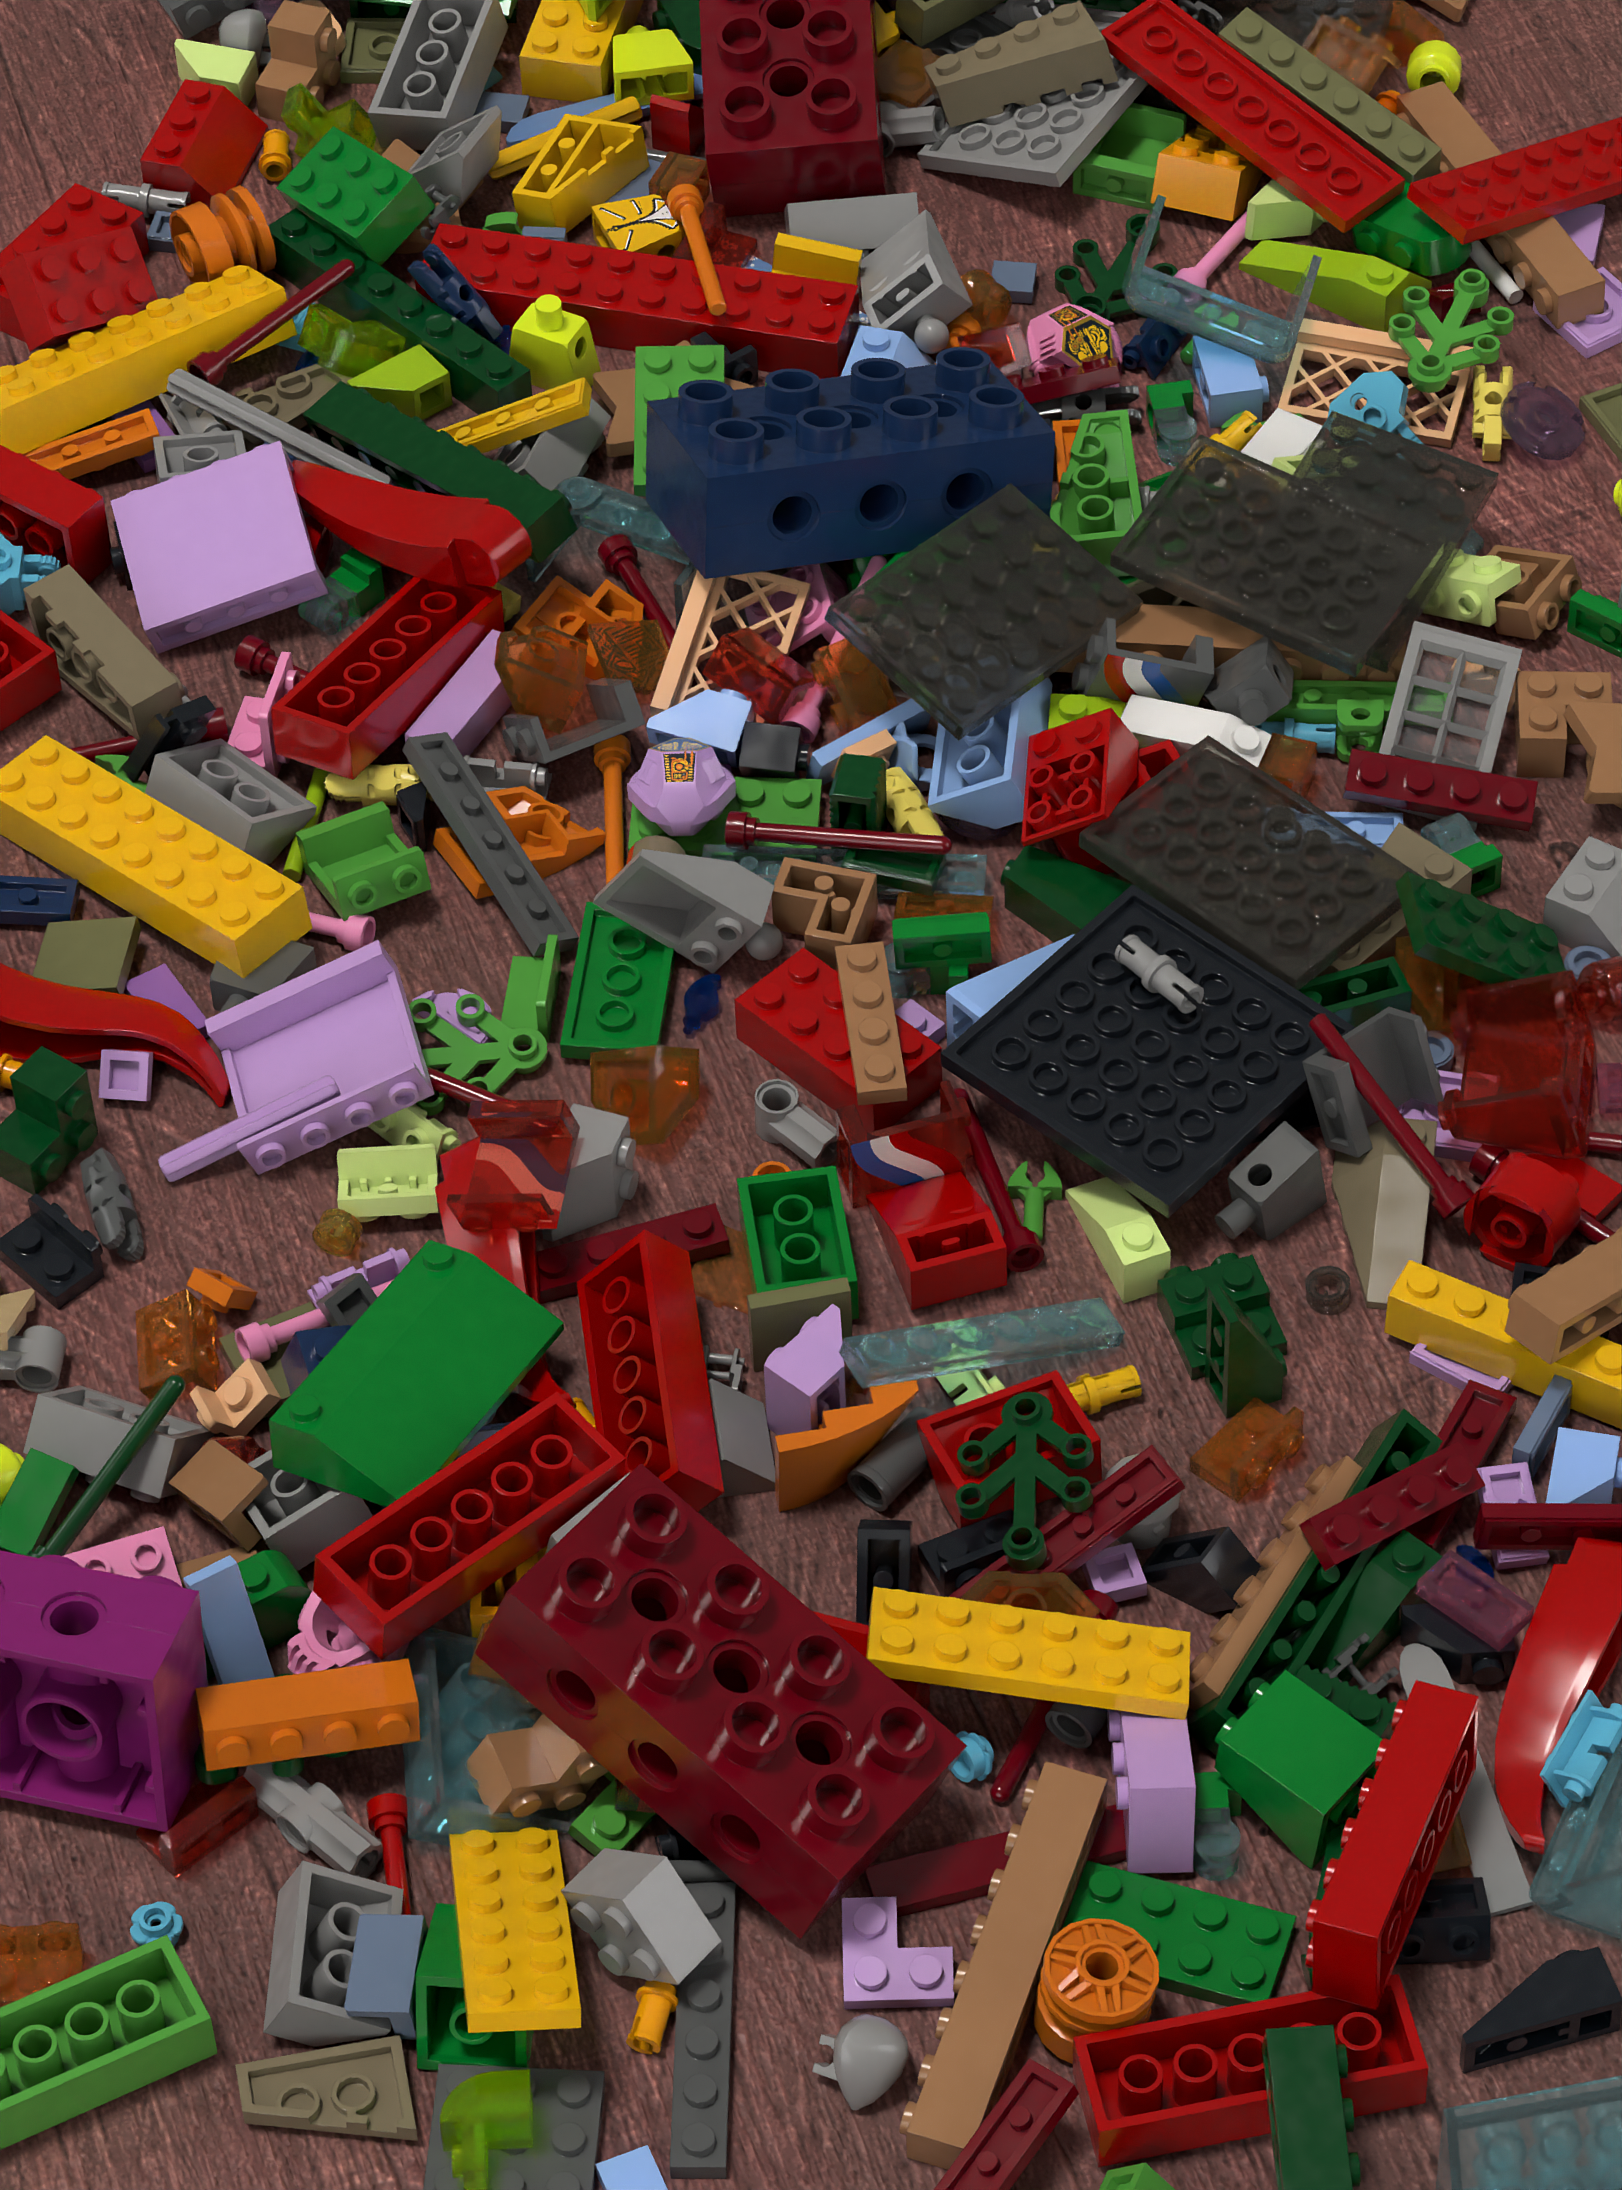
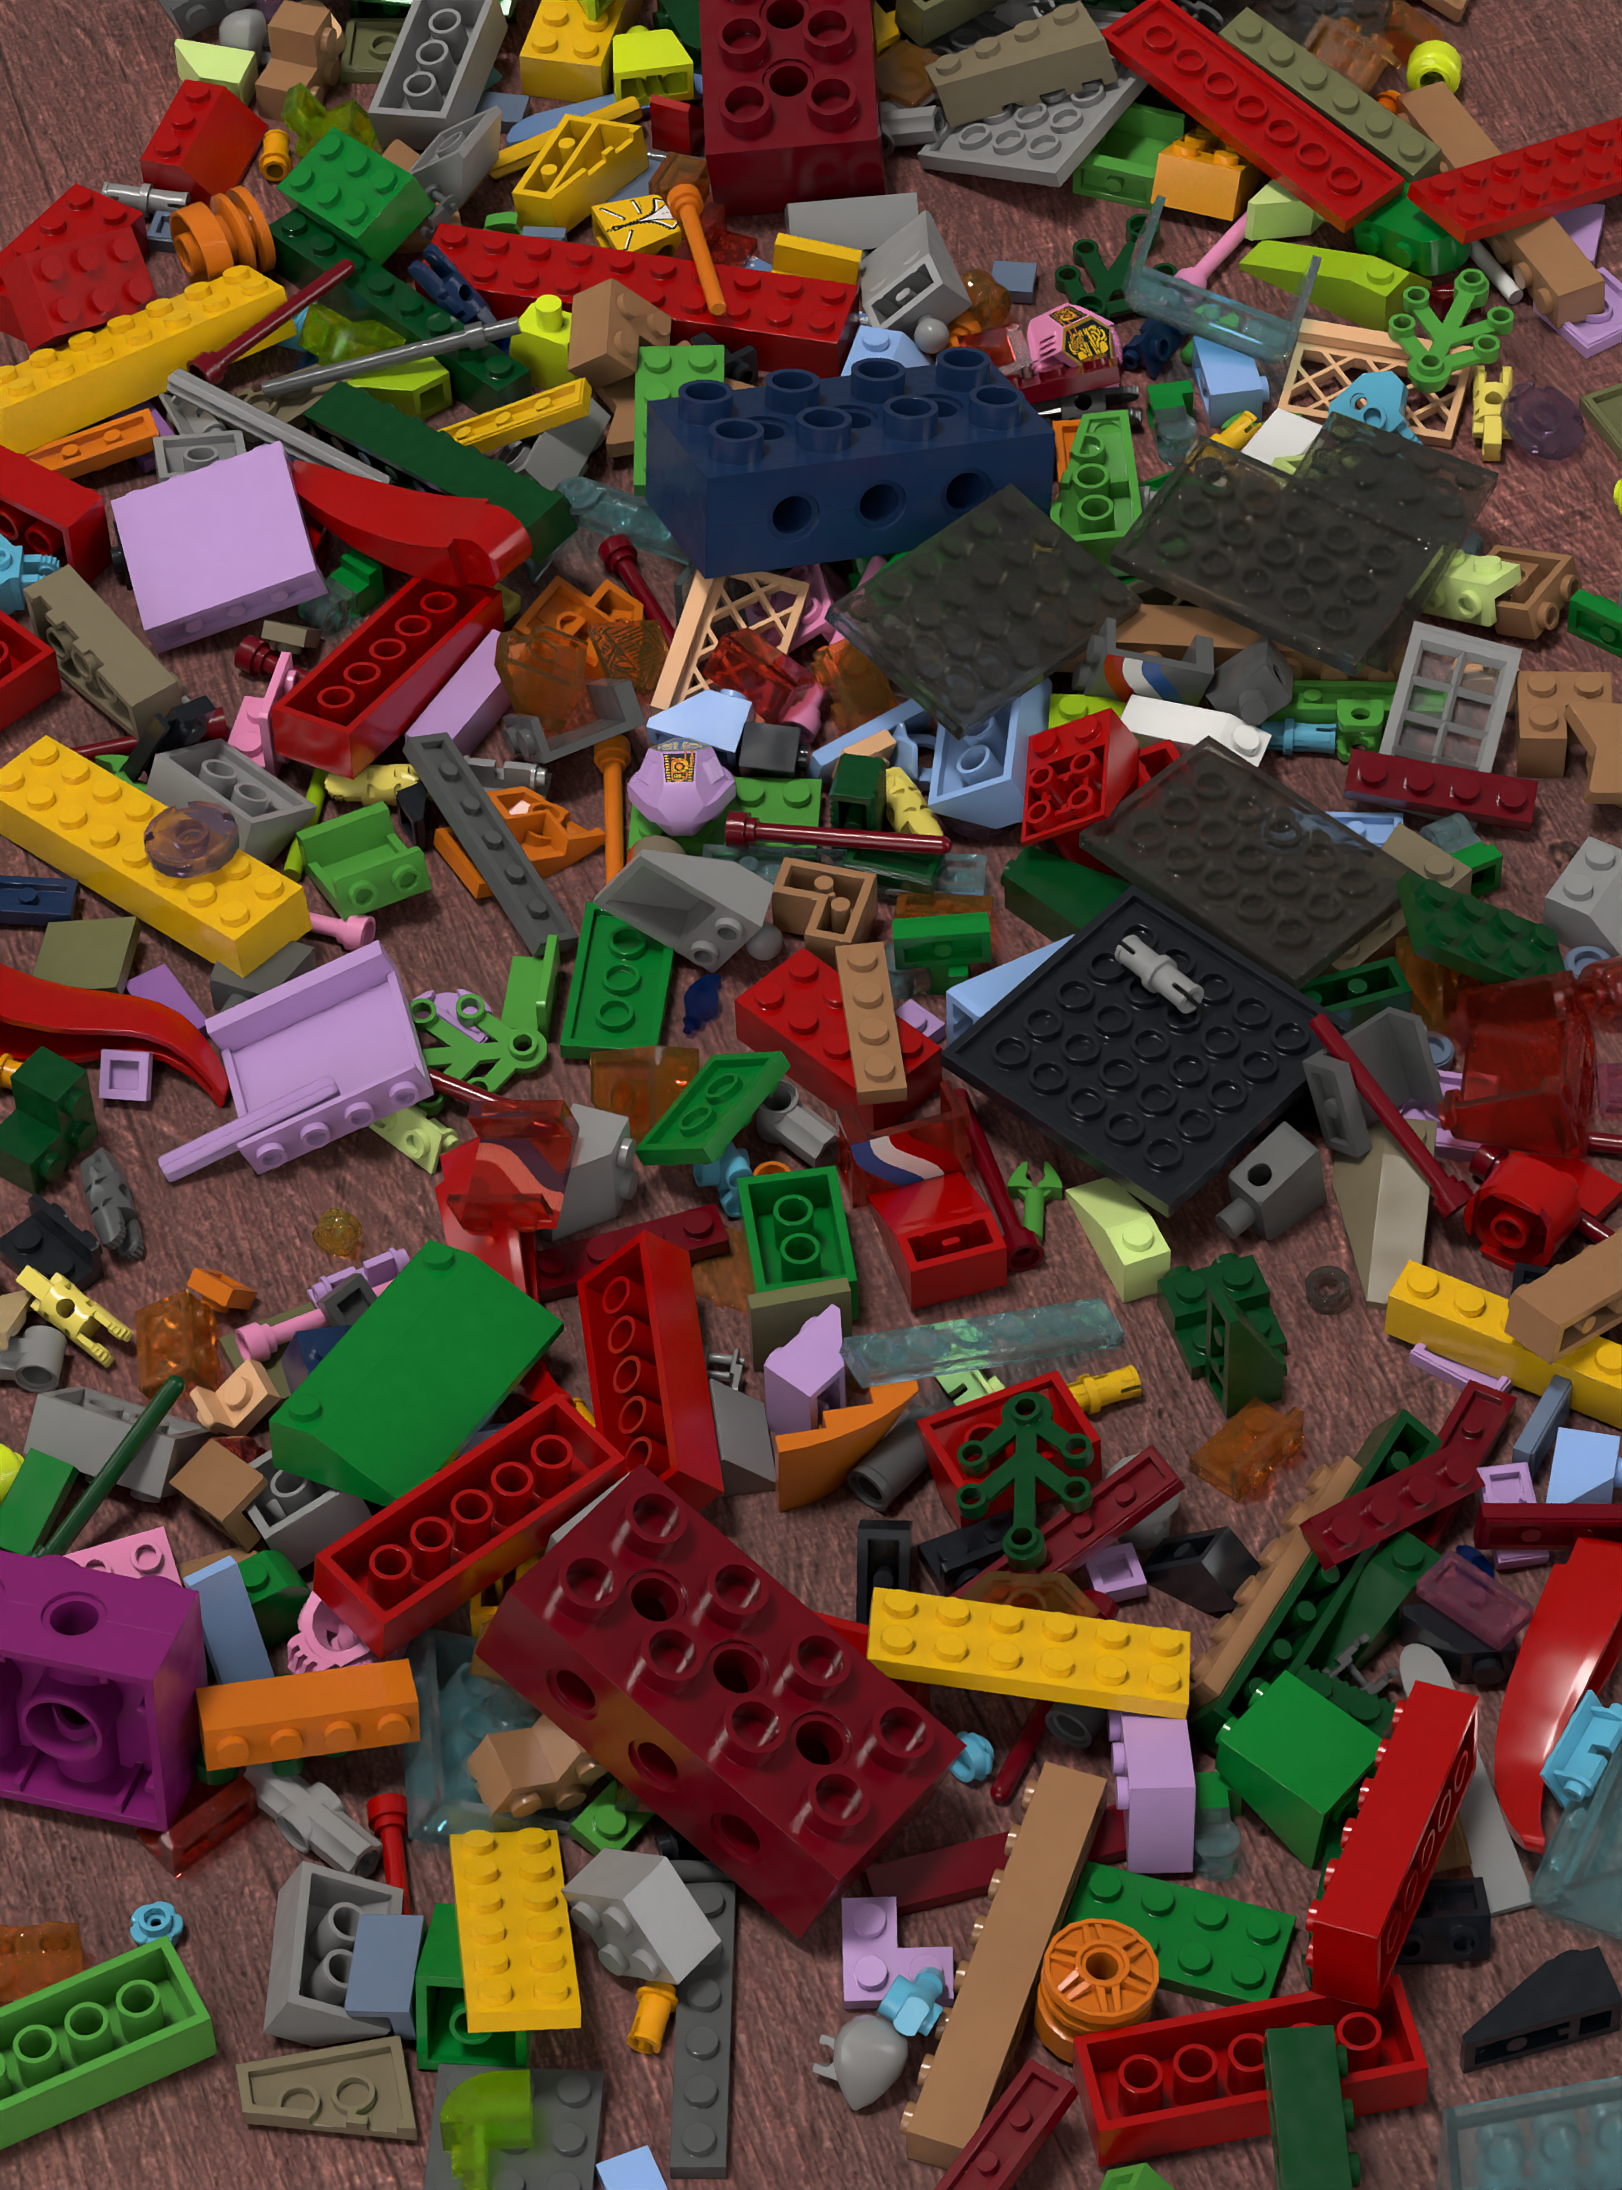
(55, 1301): none -> light yellow hinge
(191, 839): none -> plate
(290, 636): none -> dark tan plate
(388, 1181): yellowish green bracket -> none
(474, 336): none -> dark grey bar
(609, 328): none -> medium nougat brick
(713, 1109): none -> green plate
(724, 1175): none -> medium azure plate
(912, 2004): none -> medium azure plate
(1290, 762): clear orange brick -> none

